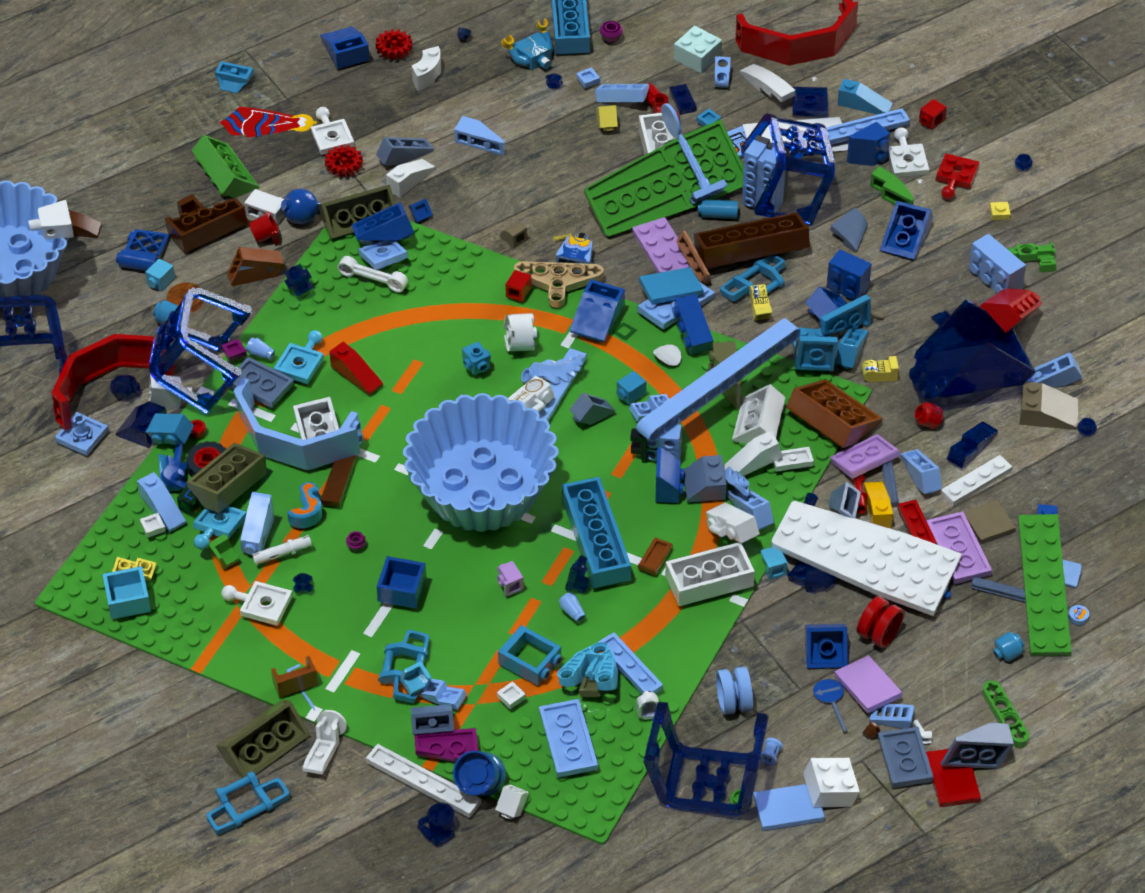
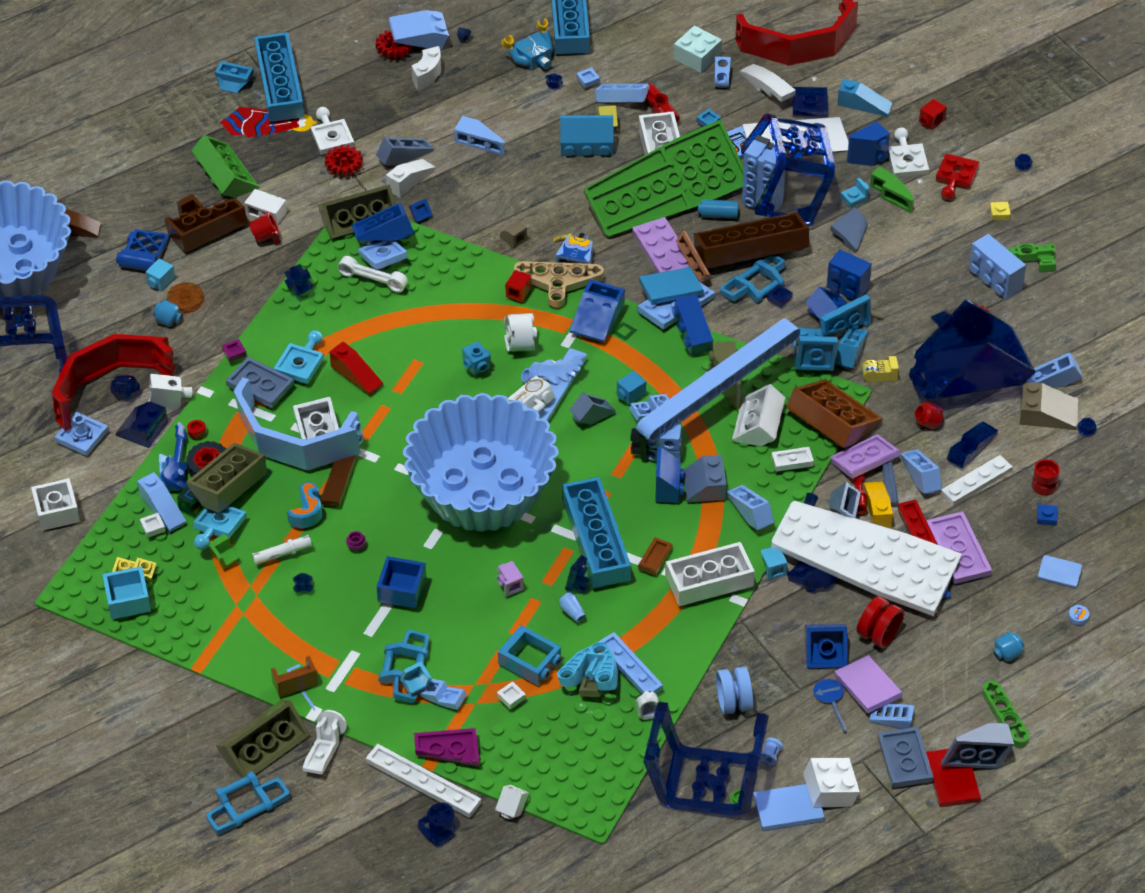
(53, 221): white torso -> none
(55, 504): none -> white brick
(169, 428): dark azure brick -> none
(177, 330): clear blue windscreen -> none
(254, 265): dark orange slope -> none
(257, 523): light blue slope -> none
(258, 594): white plate -> none
(260, 349): light blue cone -> none
(279, 77): none -> dark azure brick
(300, 206): blue brick -> none
(346, 47): blue slope -> none
(419, 29): none -> light blue slope
(432, 719): sand blue brick -> none
(479, 773): blue wheel -> none
(568, 738): light blue plate -> none
(586, 135): none -> dark azure slope
(611, 31): magenta cone -> none
(669, 354): white sticker -> none
(674, 127): light blue piece -> none
(682, 99): clear blue plate -> none
(732, 522): white piece -> none
(737, 481): light blue slope -> none
(756, 454): white slope -> none
(760, 302): light yellow leg -> none
(779, 295): none -> clear blue plate
(856, 194): none -> medium azure bracket
(871, 730): reddish brown hinge -> none
(888, 120): light blue plate -> none
(906, 230): blue slope -> none
(926, 735): white hand -> none
(989, 521): dark tan tile -> none
(998, 589): sand blue axle -> none
(1011, 307): red slope -> none
(1044, 585): bright green plate -> none
(1045, 477): none -> red wheel

